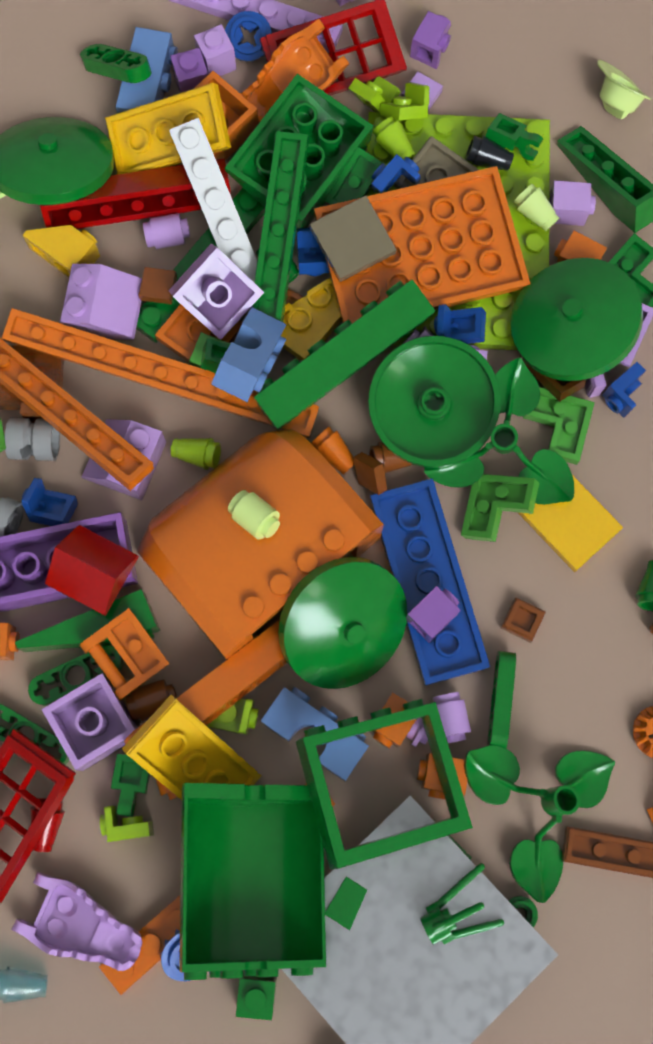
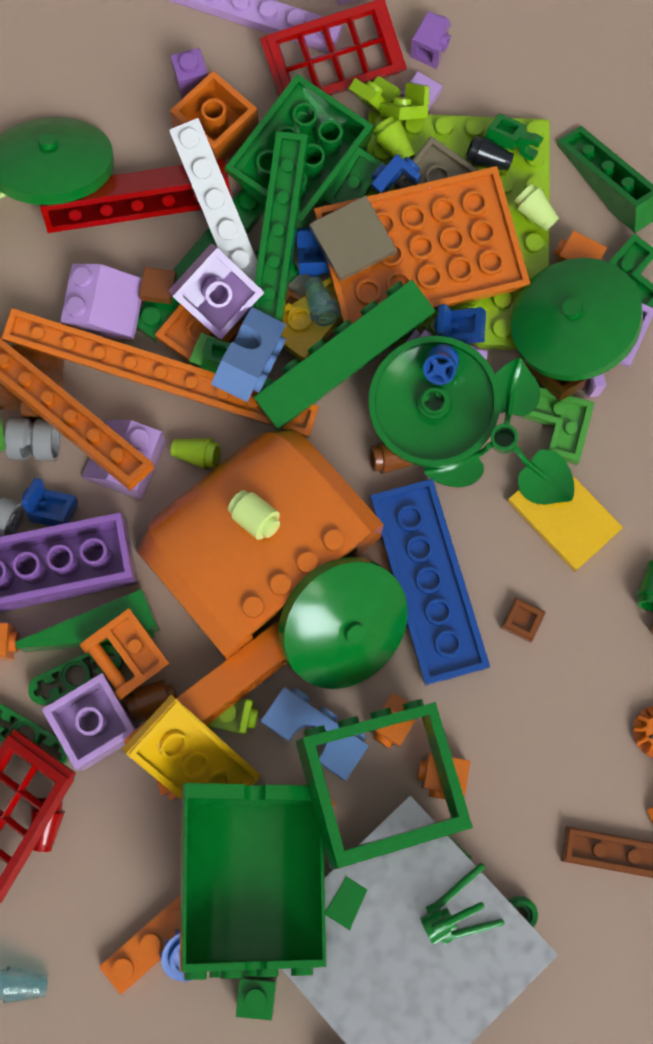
(63, 246): yellow slope -> none
(79, 927): lavender animal -> none
(90, 569): red slope -> none
(116, 63): green beam -> none
(130, 779): green plate -> none
(132, 827): lime bracket -> none
(143, 137): yellow tile -> none
(157, 48): medium blue arch -> none
(166, 231): lavender brick -> none
(216, 50): lavender brick -> none
(251, 22): blue gear -> none
(296, 55): orange animal -> none
(321, 303): none -> clear light blue cone
(334, 450): orange cone -> none
(370, 473): dark orange tile -> none
(417, 733): lavender plate -> none
(433, 613): medium lavender brick -> none
(440, 372): none -> blue wheel
(453, 716): lavender brick -> none
(491, 497): bright green plate -> none
(501, 699): green beam -> none
(572, 202): lavender brick -> none
(584, 779): green plant -> none
(618, 392): blue bracket -> none
(619, 92): yellowish green piece -> none

